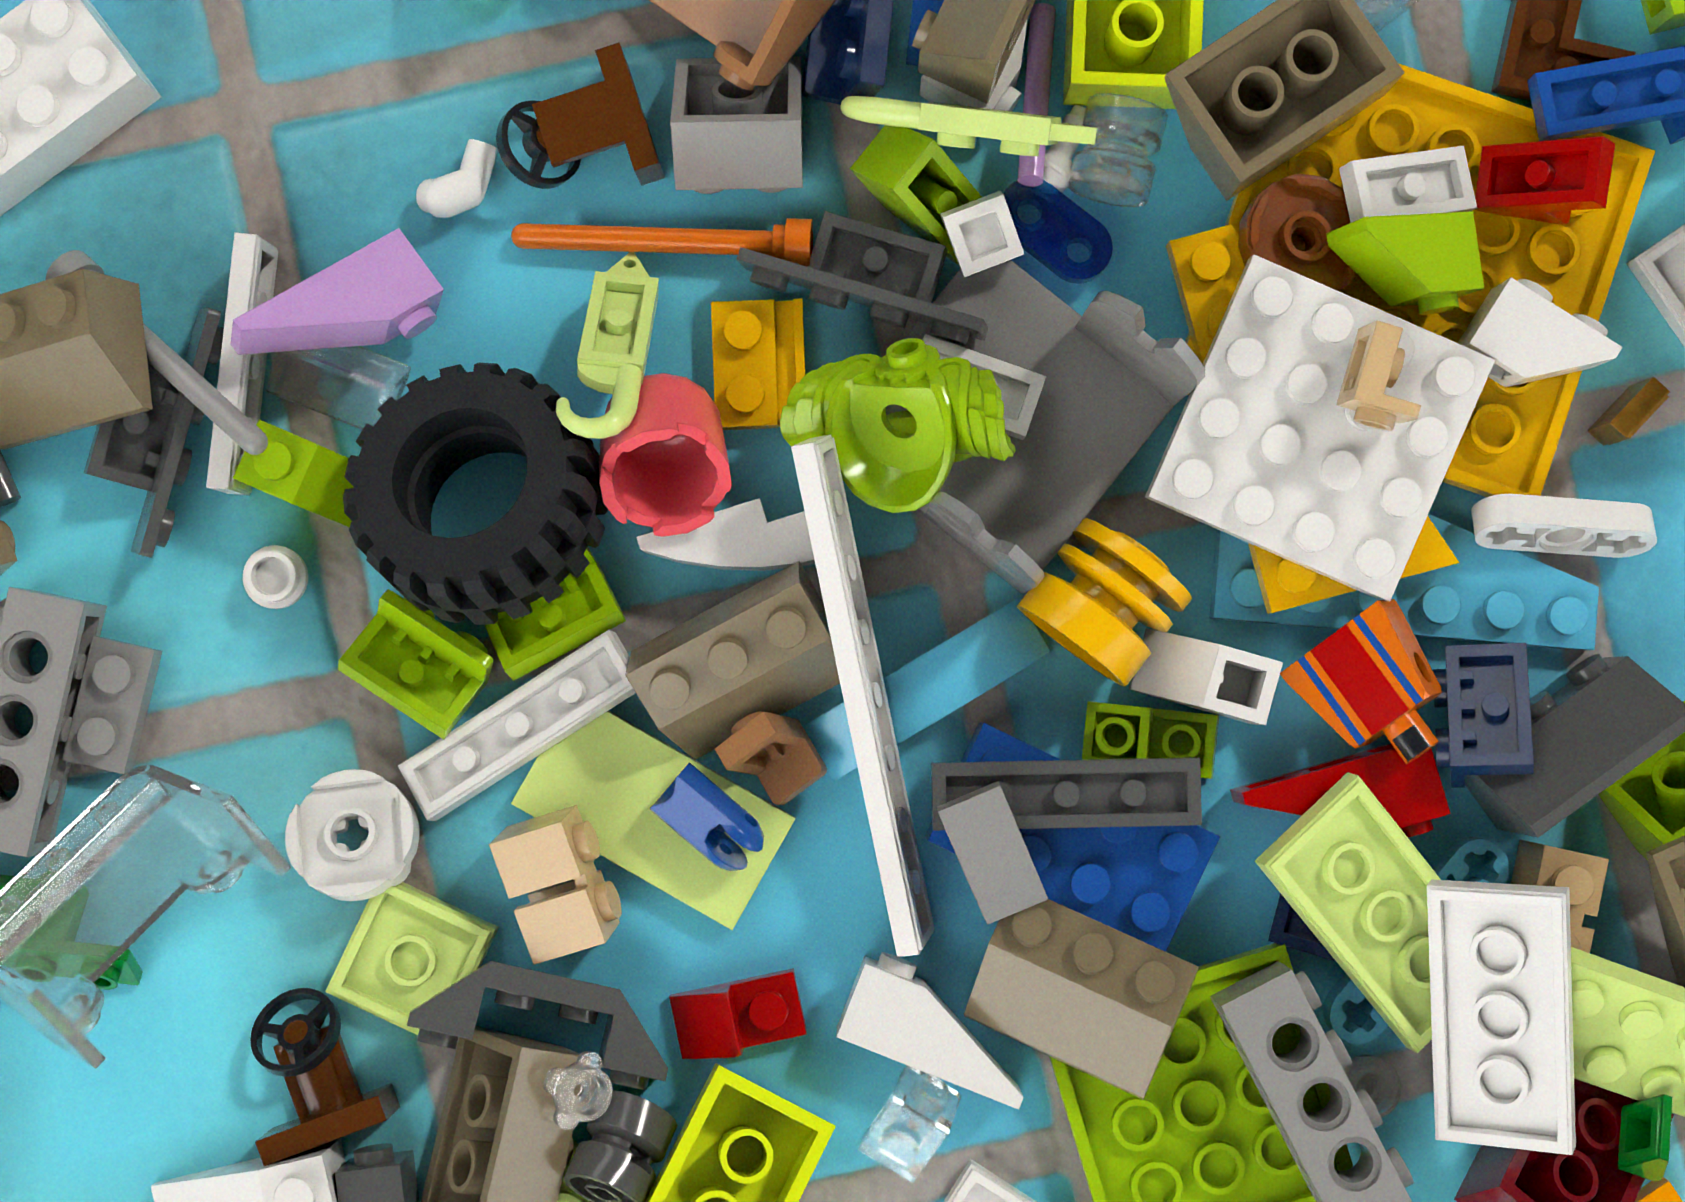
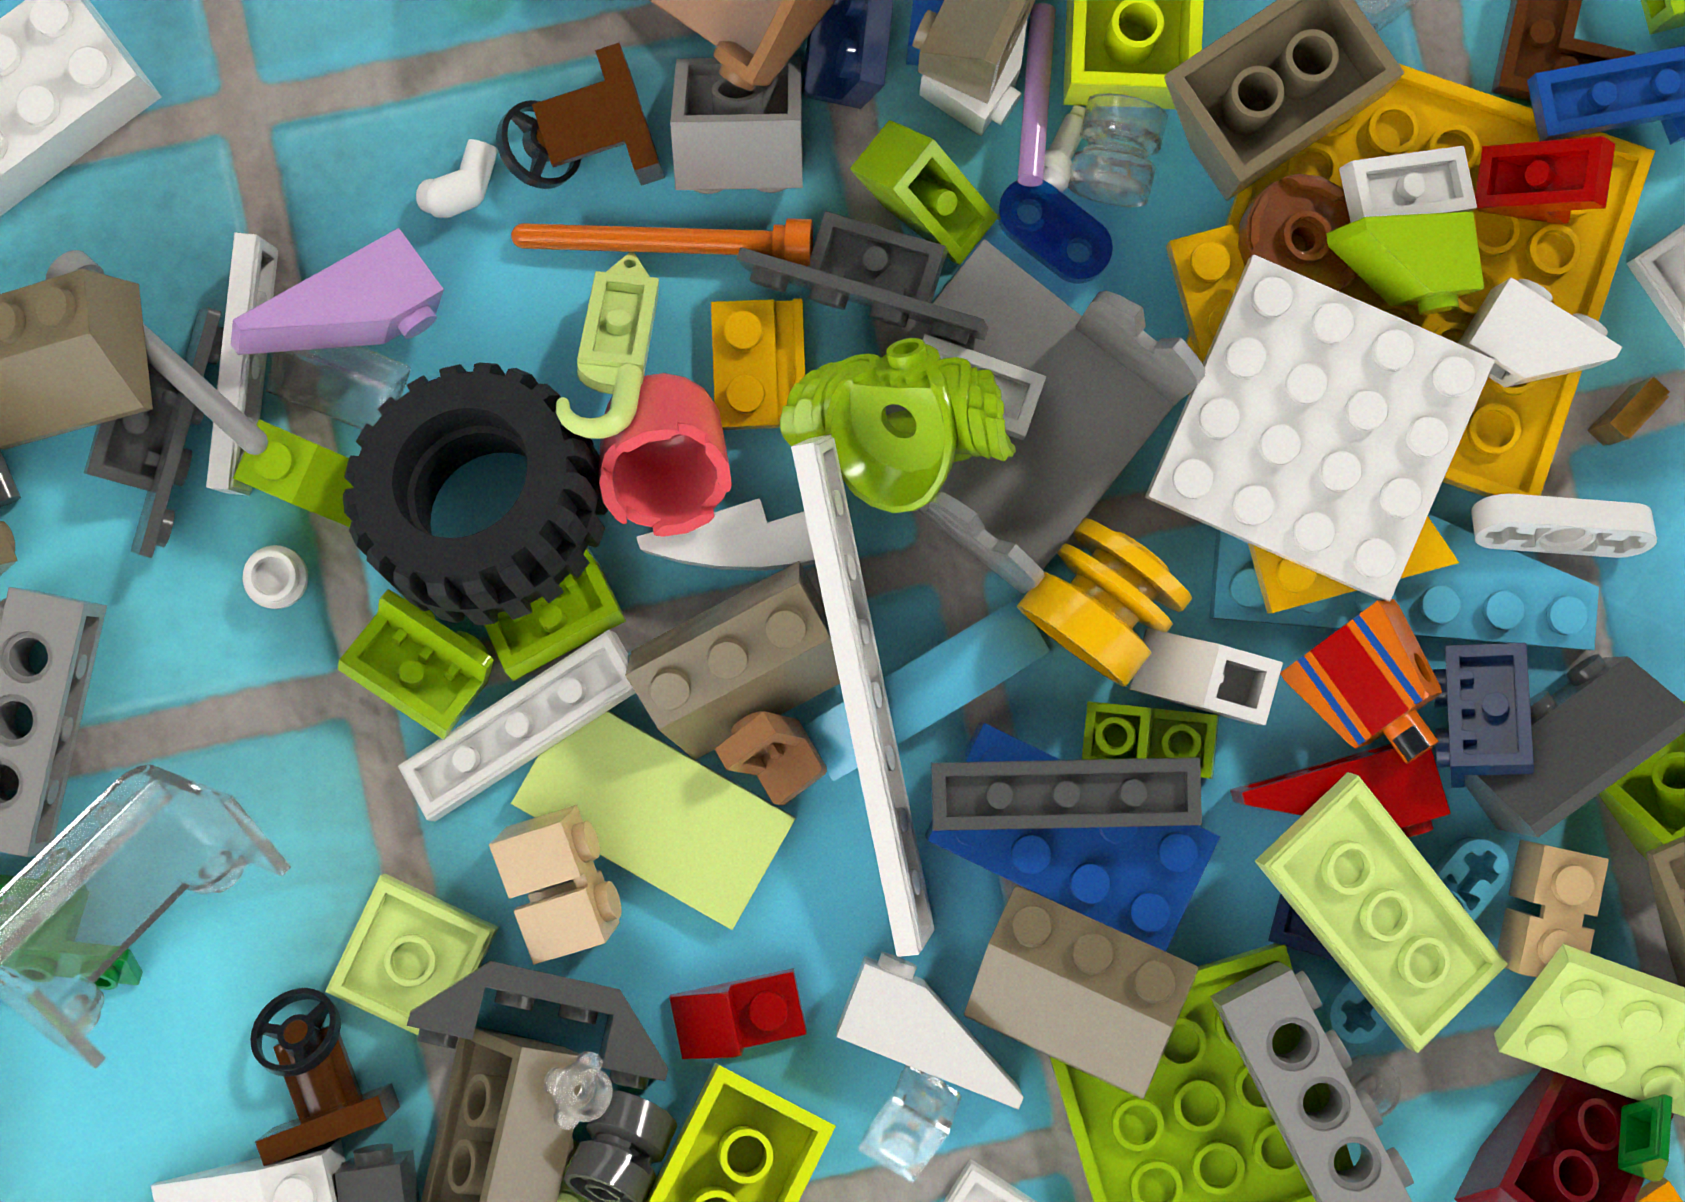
(112, 705): light grey plate -> none
(326, 812): white plate -> none
(702, 815): blue piece -> none
(961, 124): yellowish green plate -> none
(982, 233): white plate -> none
(992, 852): light grey slope -> none
(1372, 368): tan bracket -> none
(1502, 1015): white tile -> none

